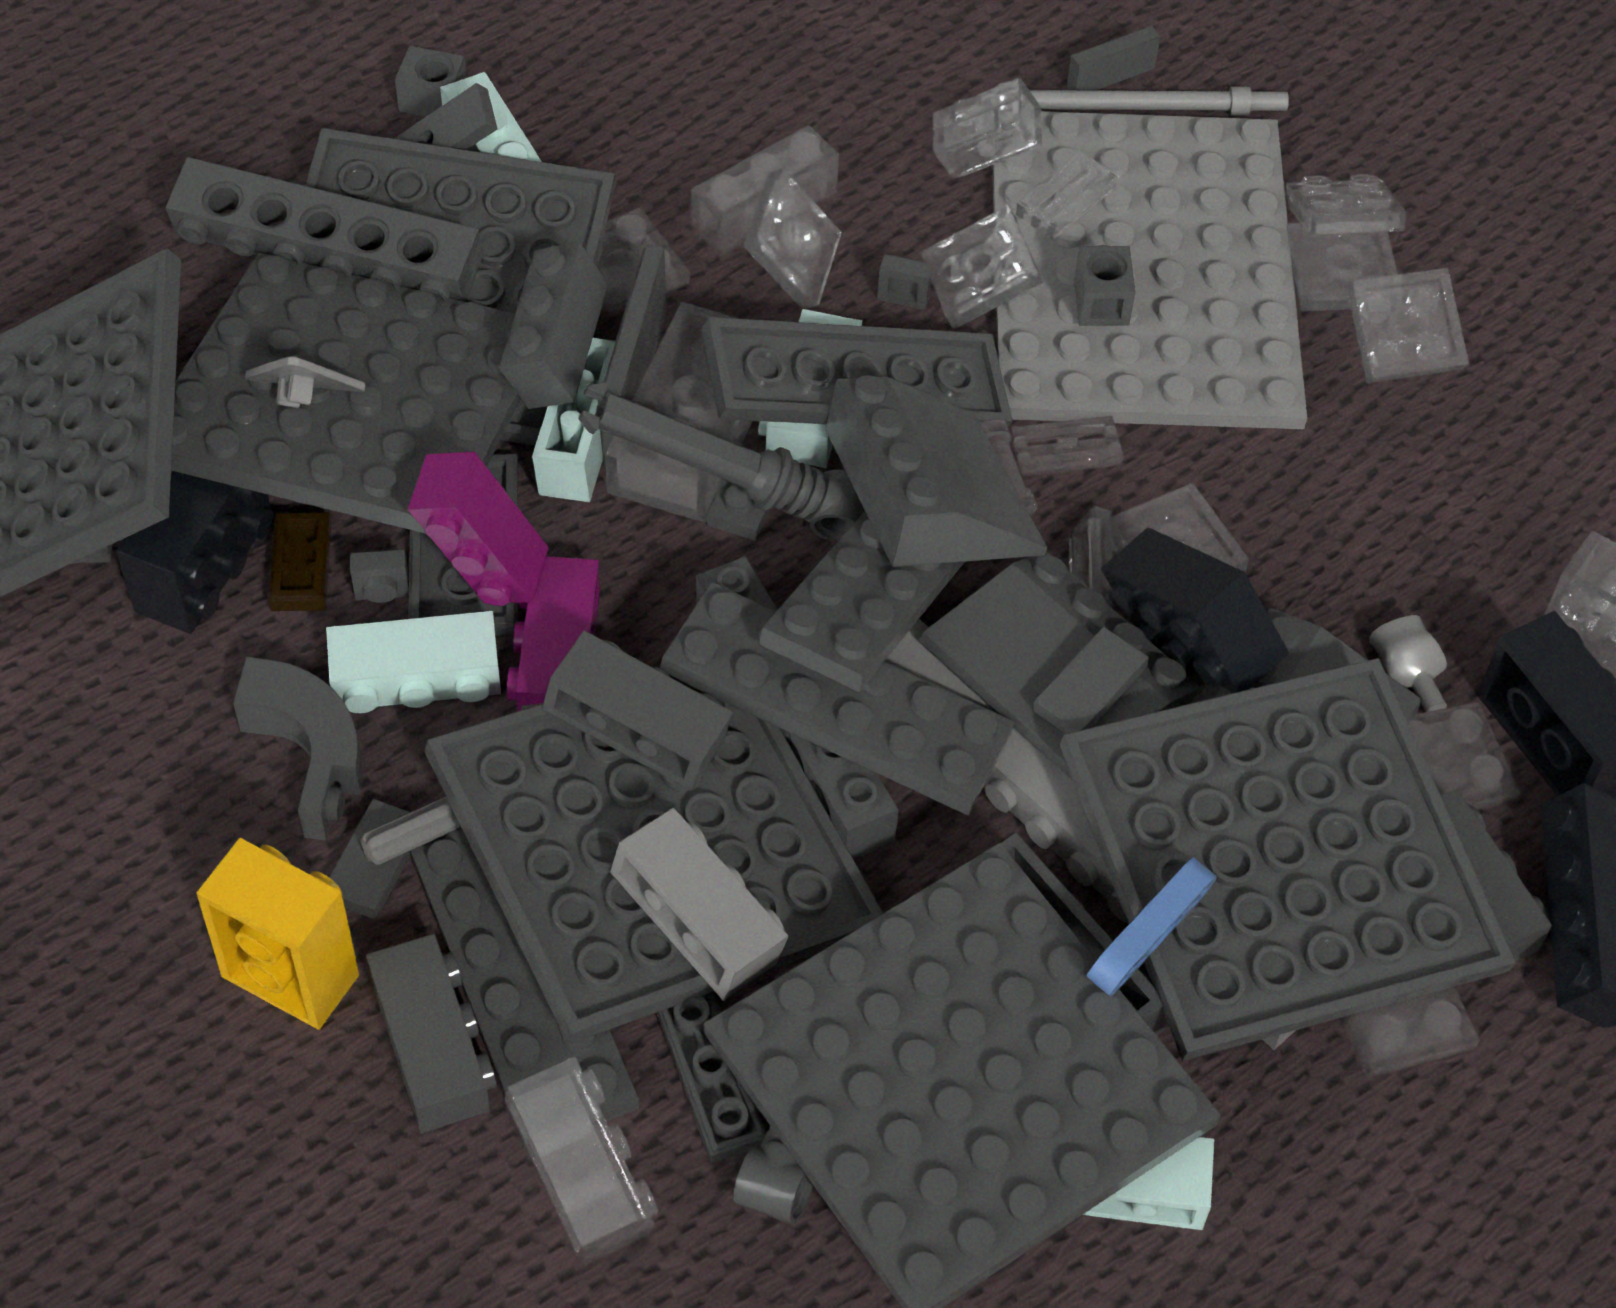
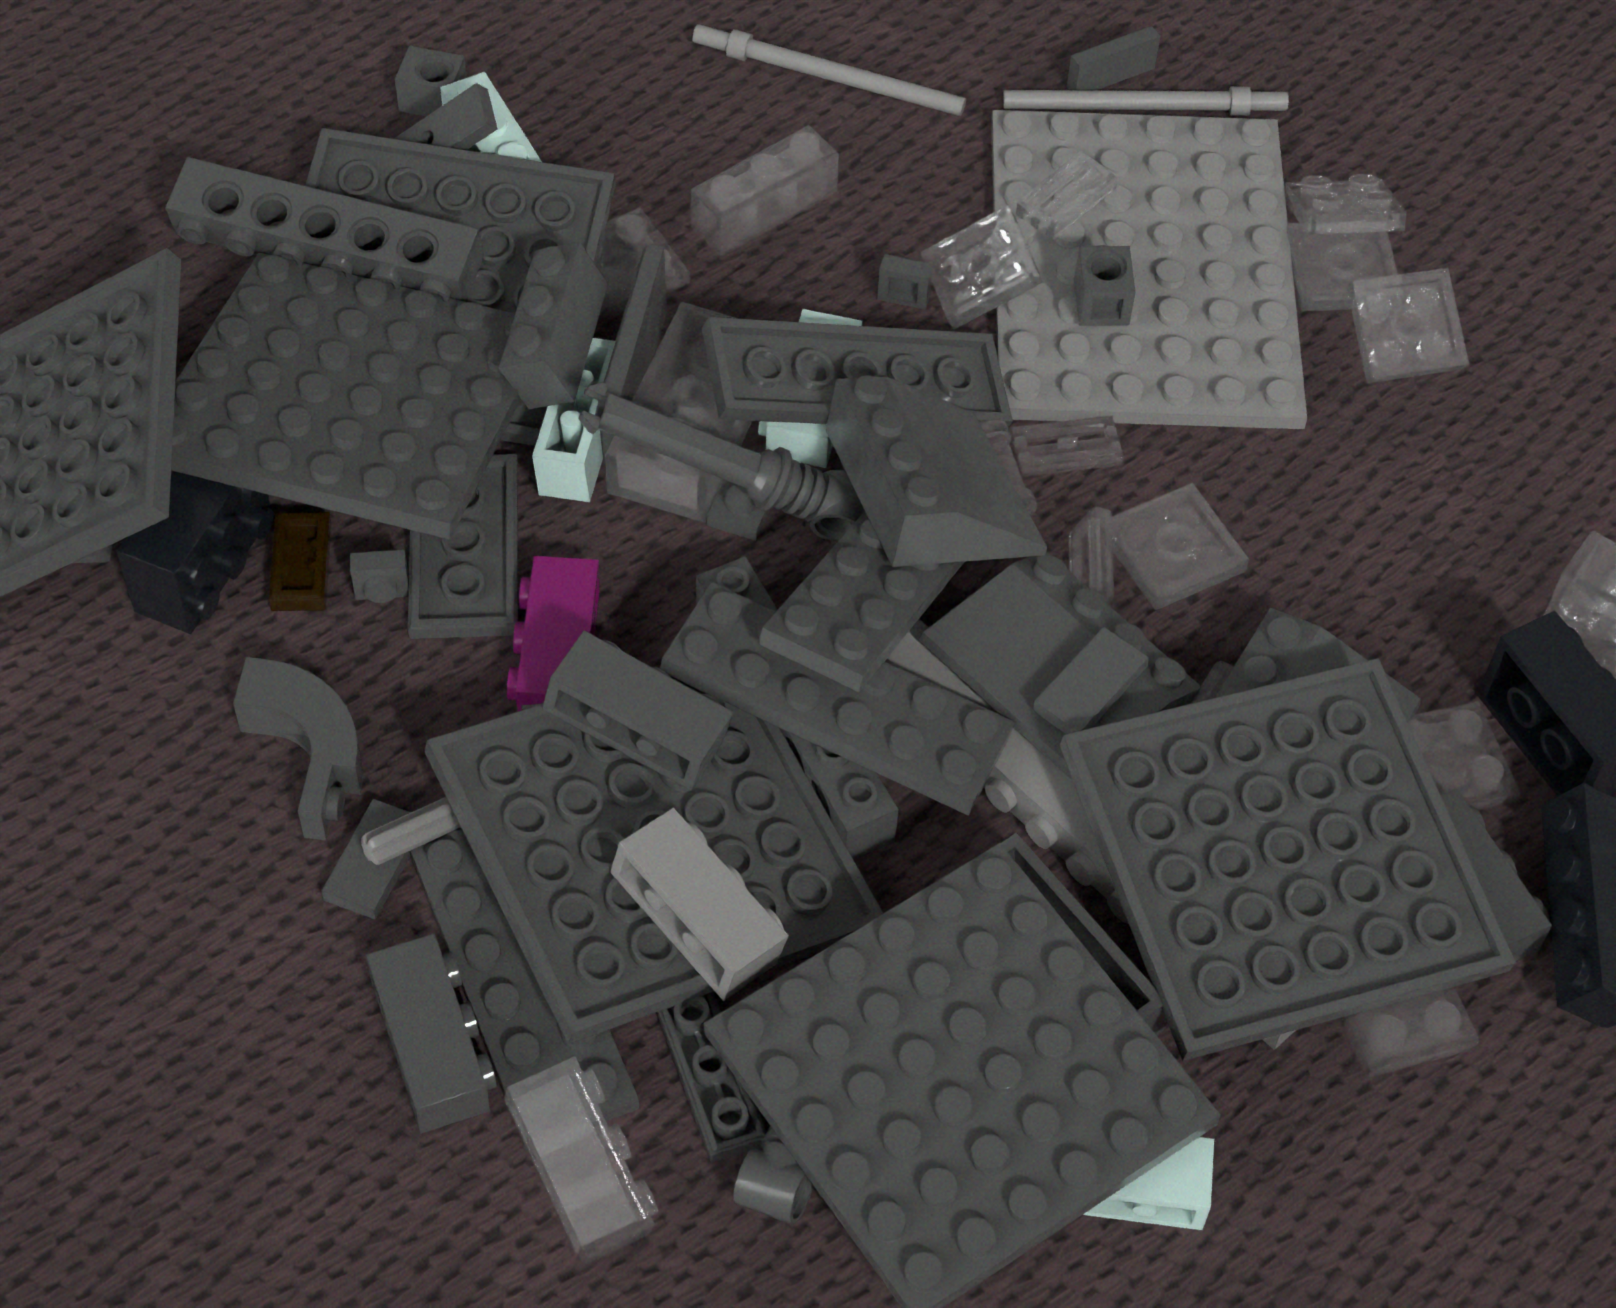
(279, 931): yellow brick -> none
(297, 379): light grey piece -> none
(414, 661): light aqua brick -> none
(478, 527): magenta brick -> none
(742, 45): none -> light grey bar
(793, 239): clear plate -> none
(987, 128): clear brick -> none
(1151, 926): medium blue beam -> none
(1195, 610): black brick -> none
(1411, 658): light grey piece -> none

